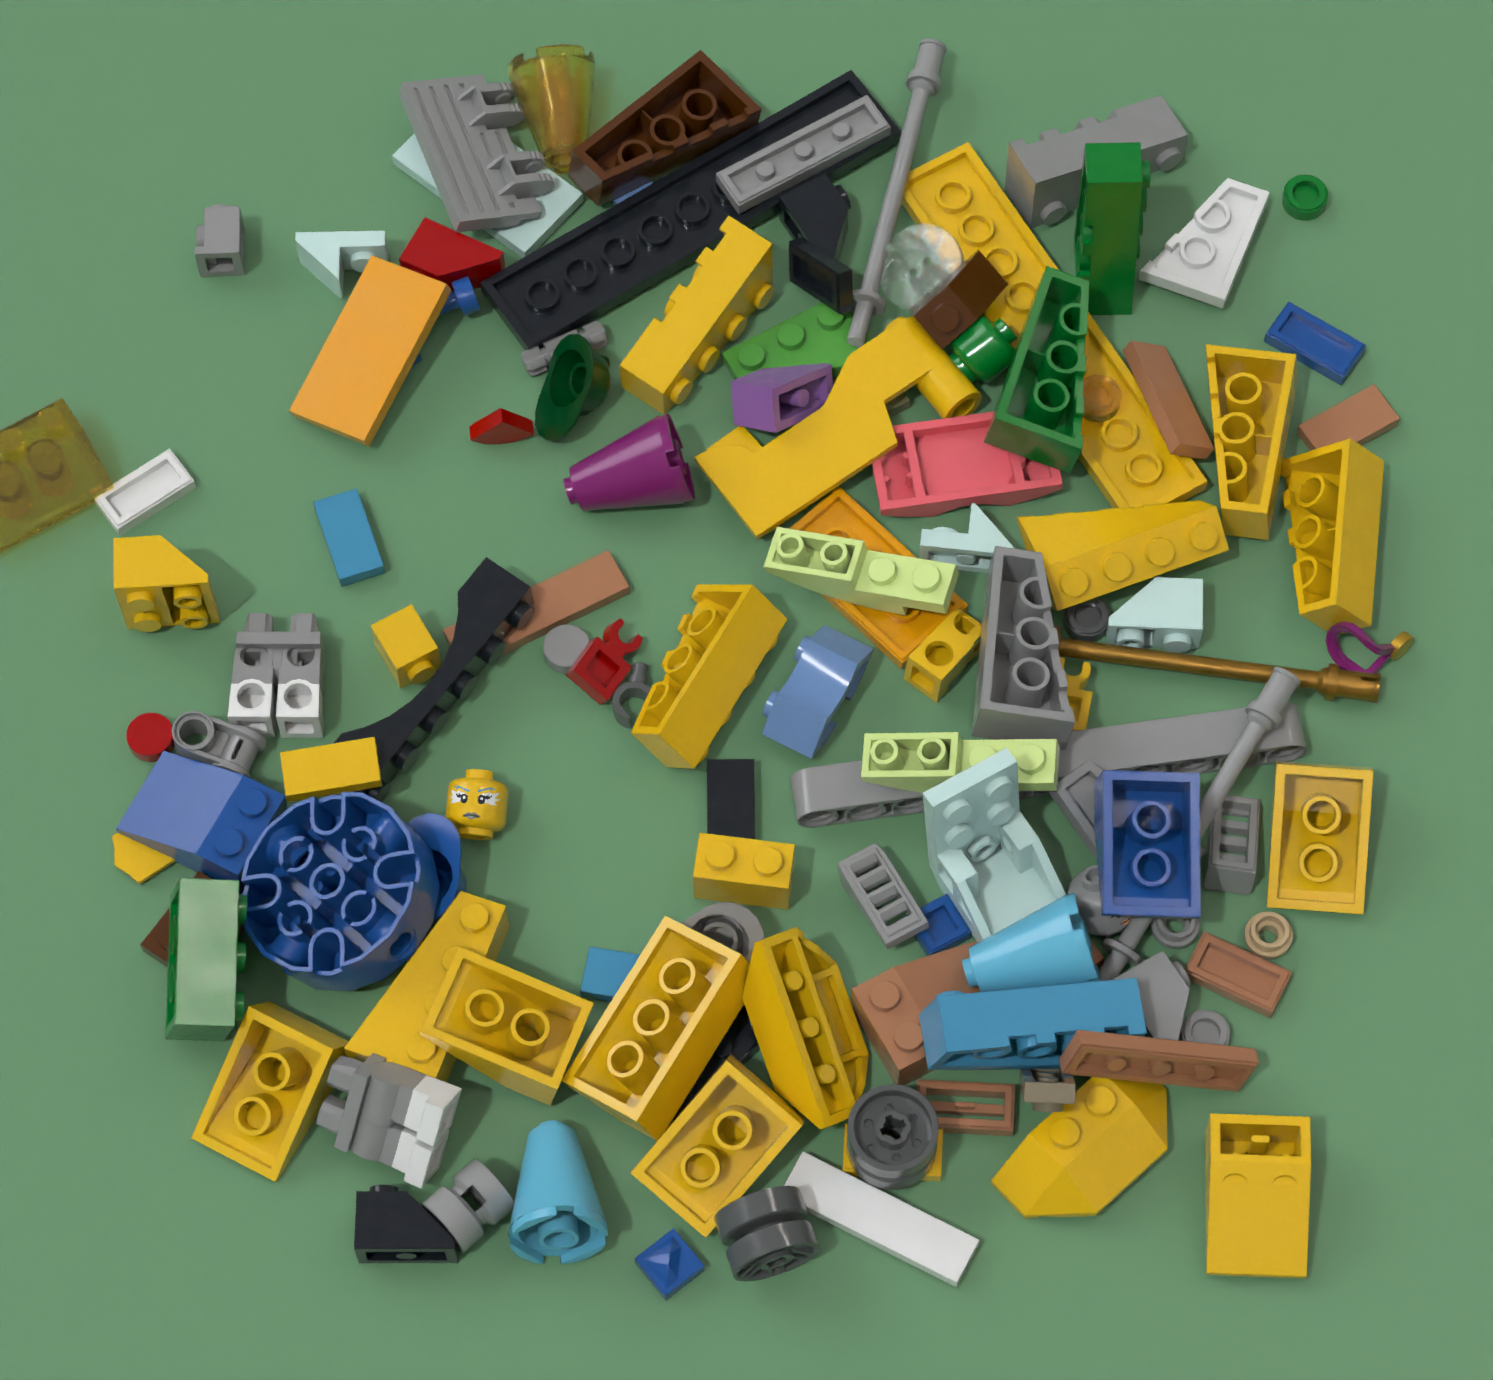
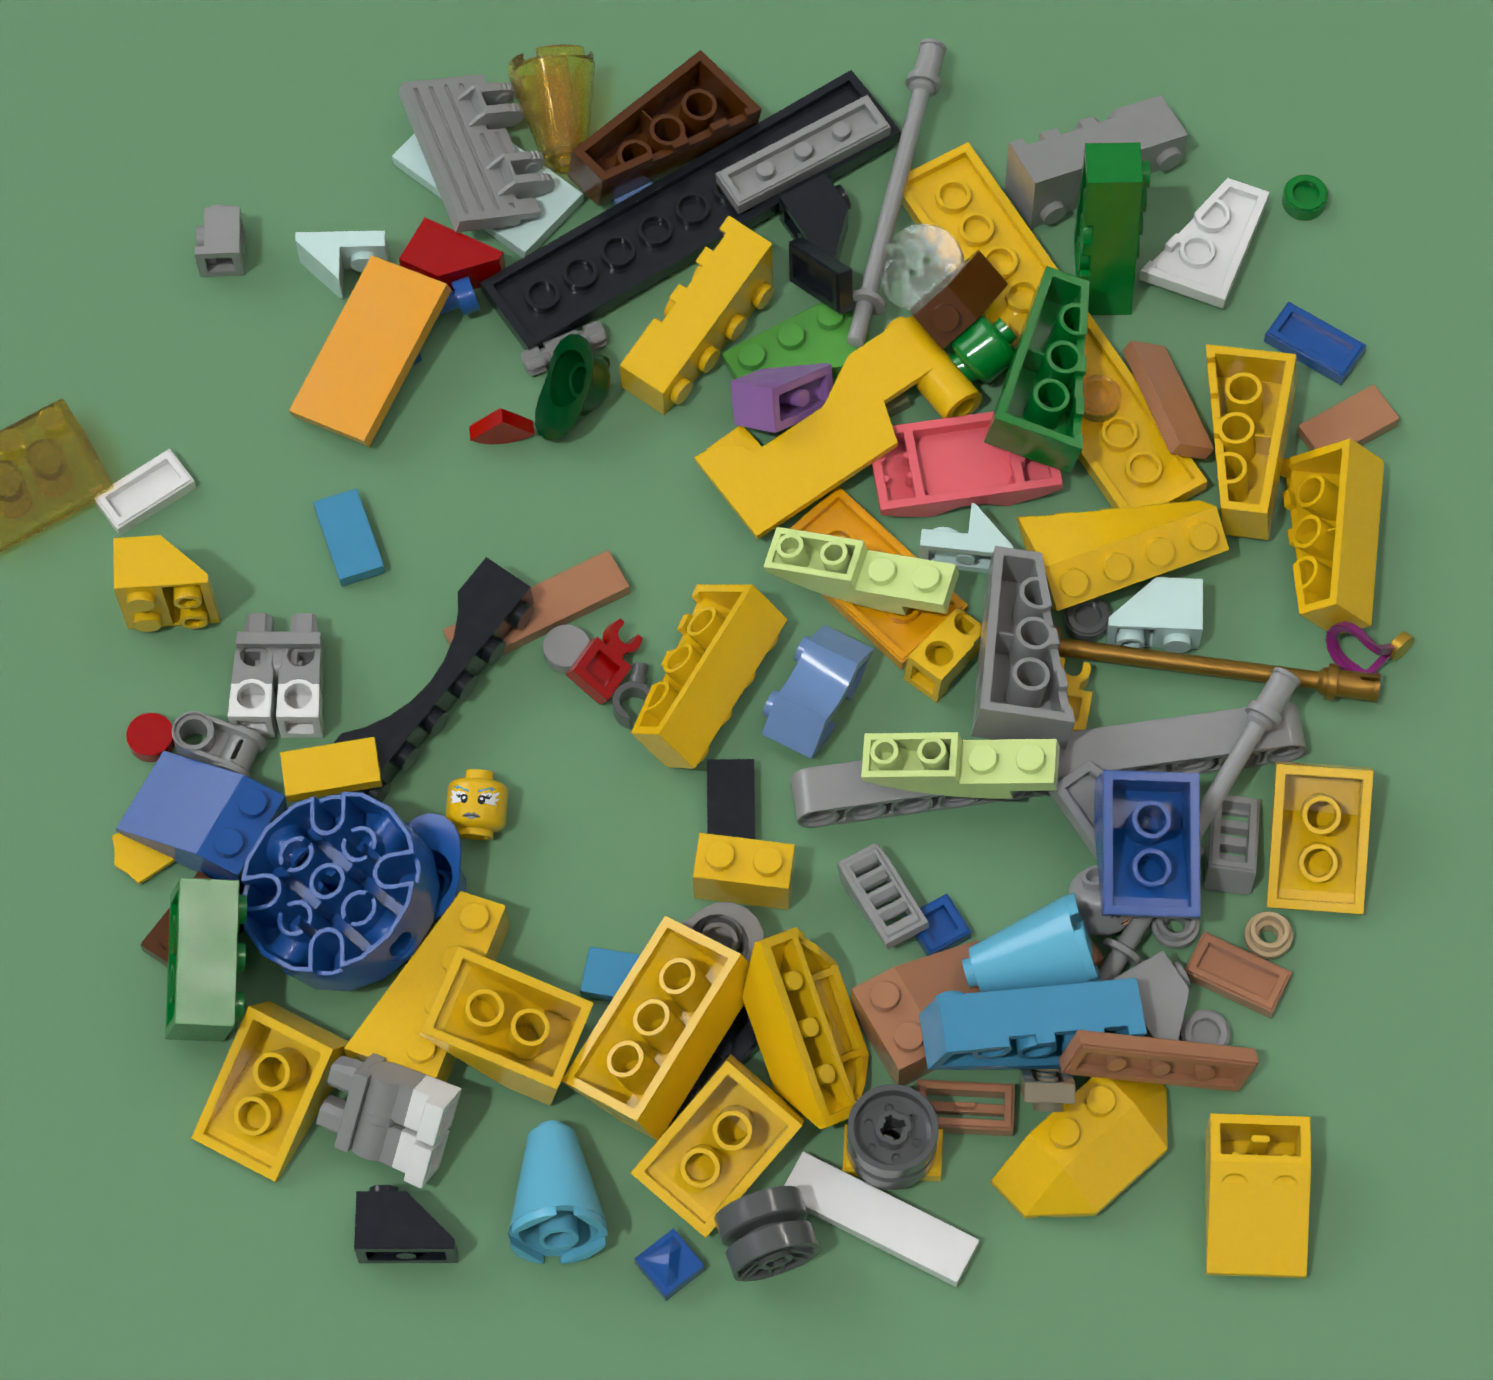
(406, 647): yellow brick -> none
(456, 1215): light grey wheel -> none
(634, 471): magenta cone -> none
(986, 848): light aqua bracket -> none

